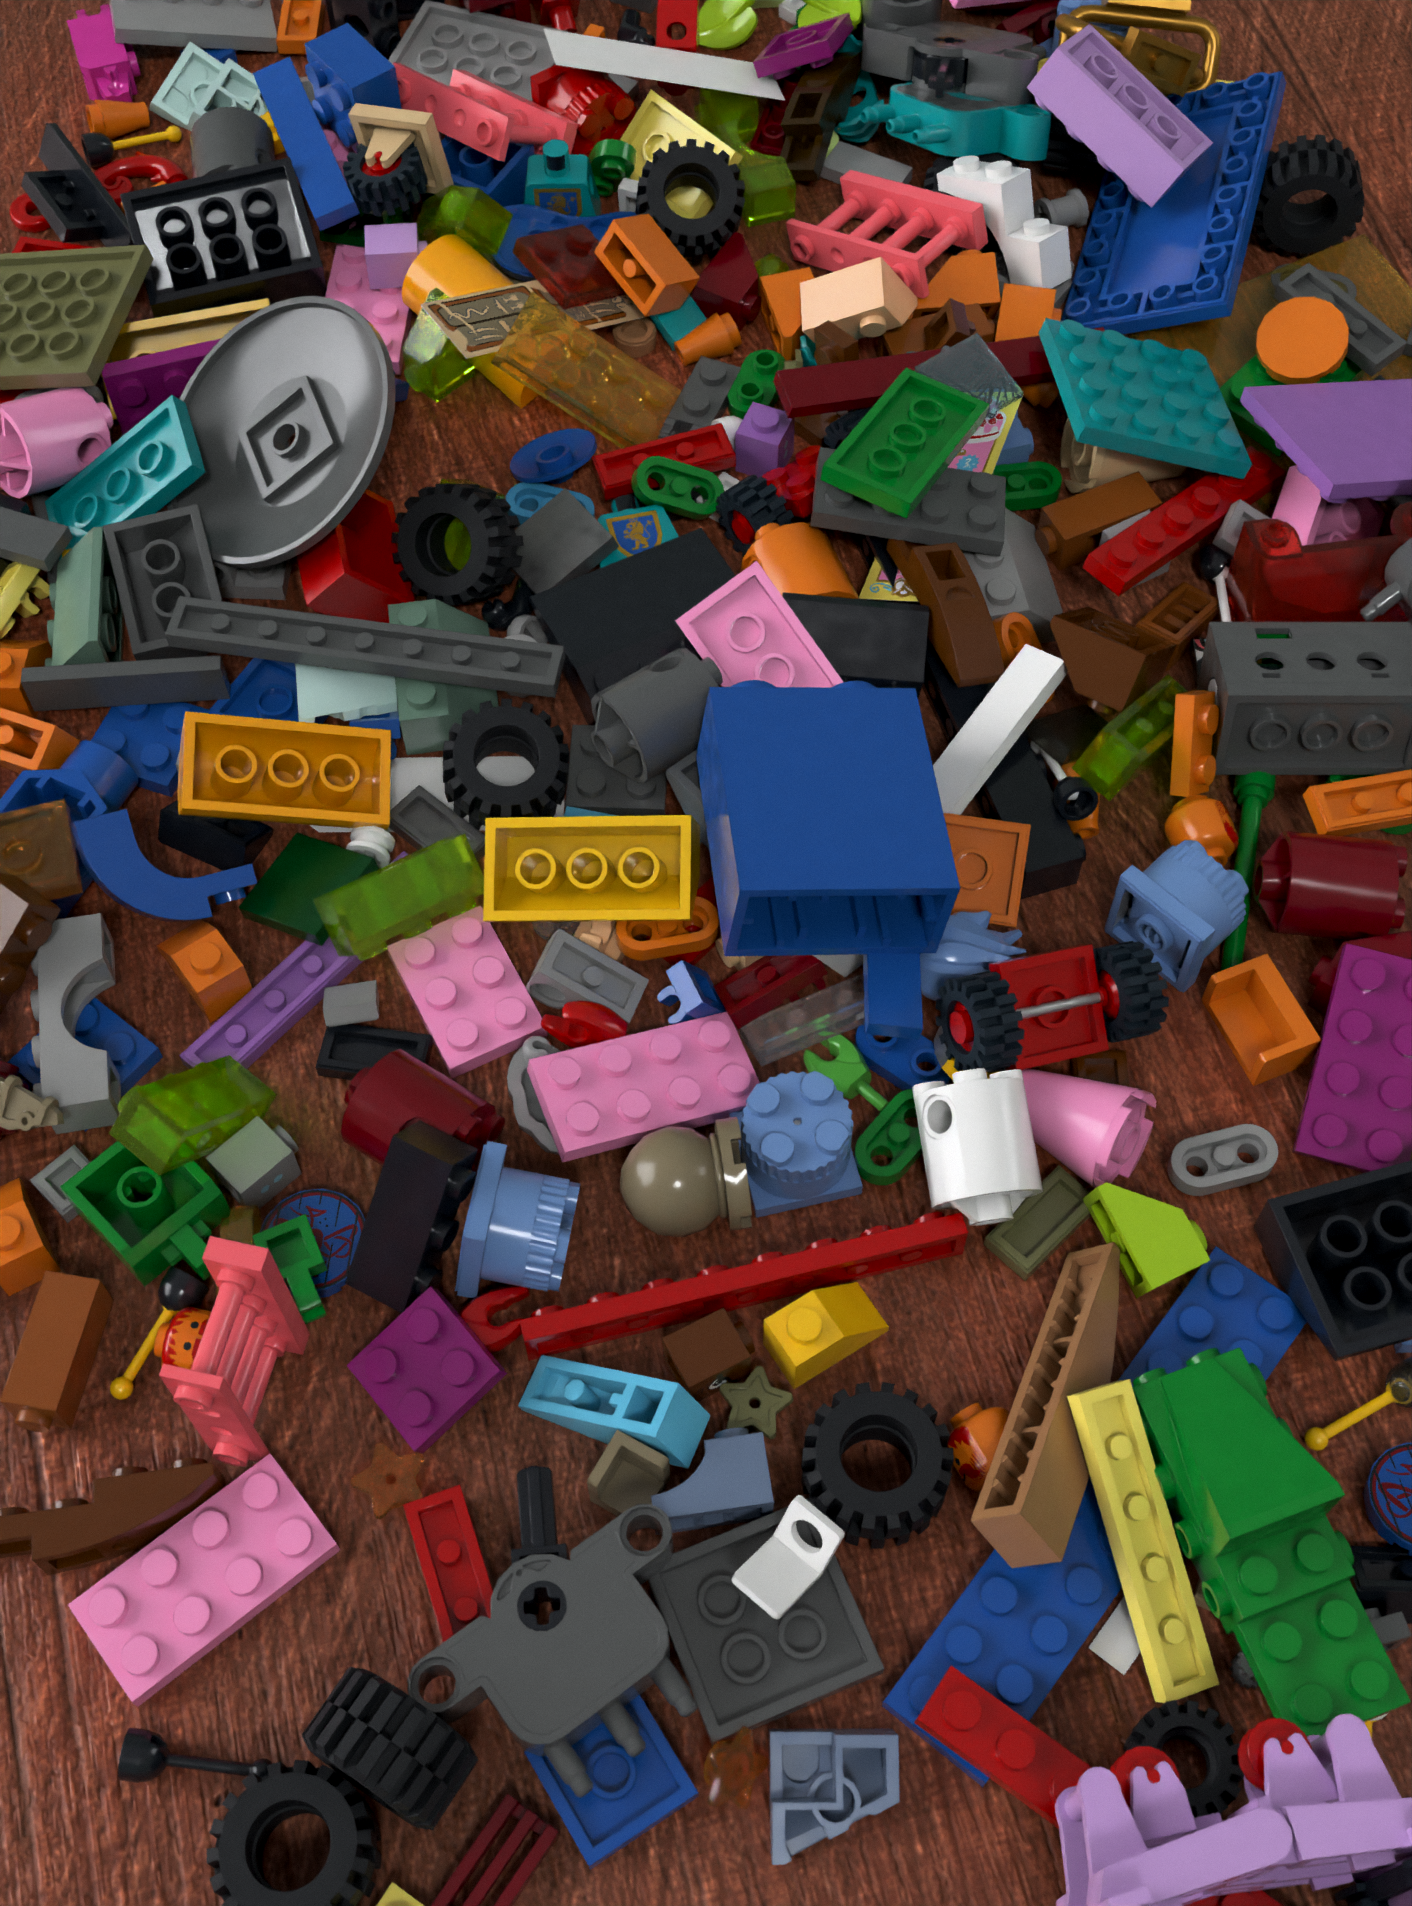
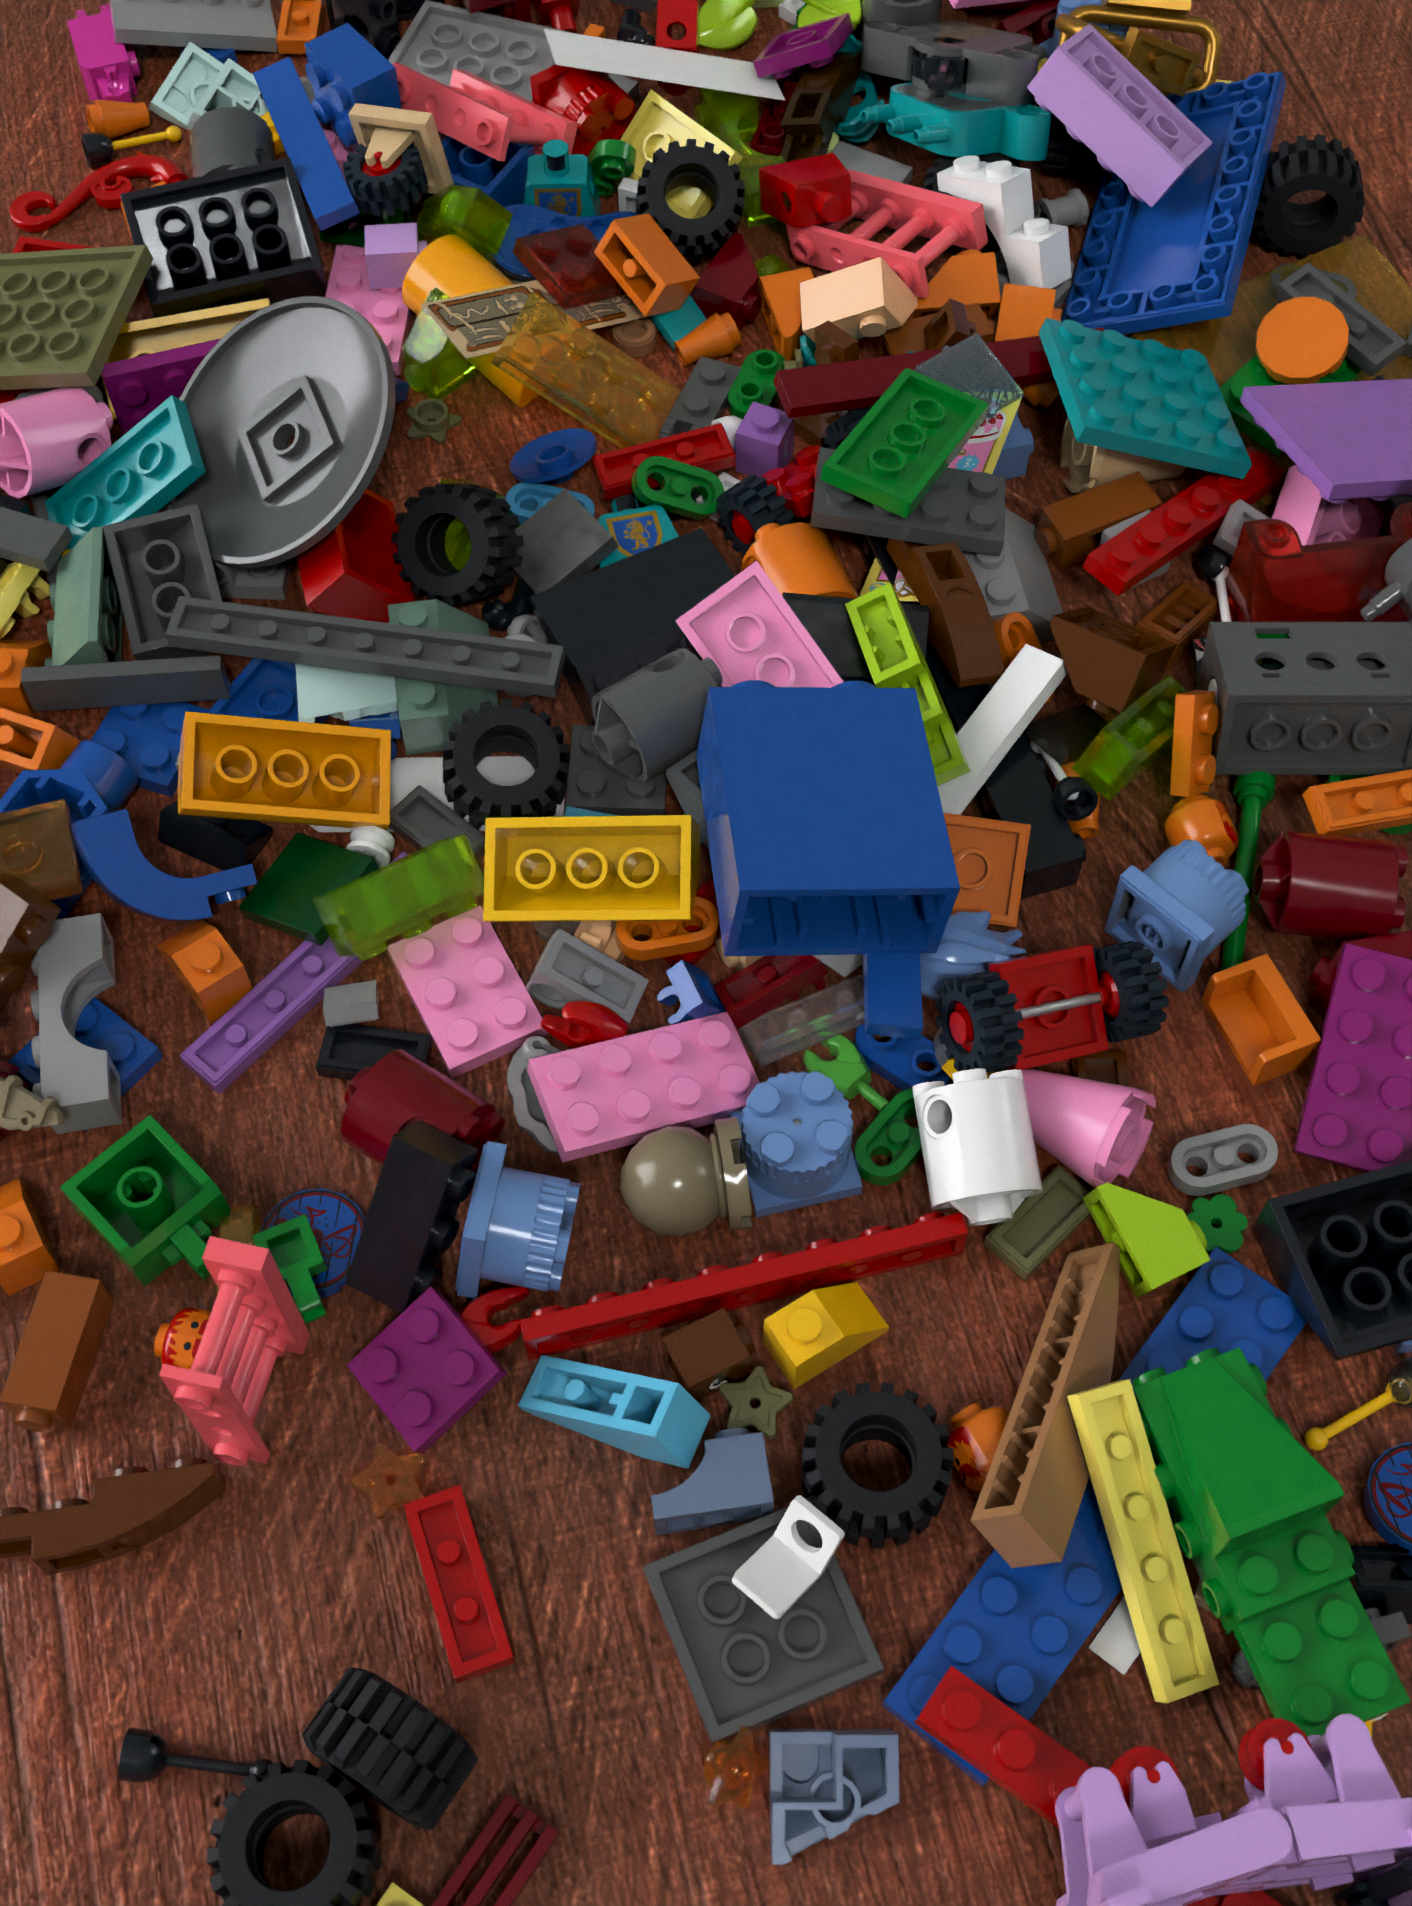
(56, 1174): light grey tile -> none
(73, 196): black bracket -> none
(175, 1293): hinge -> none
(189, 1113): clear neon green brick -> none
(203, 1579): bright pink plate -> none
(255, 1163): light grey brick -> none
(431, 410): none -> olive plate
(590, 1658): dark grey piece -> none
(627, 1475): dark tan panel -> none
(627, 1791): blue plate -> none
(815, 189): none -> red torso
(899, 663): none -> lime slope
(1030, 484): green plate -> none
(1212, 1739): black tyre -> none
(1223, 1214): none -> green plant

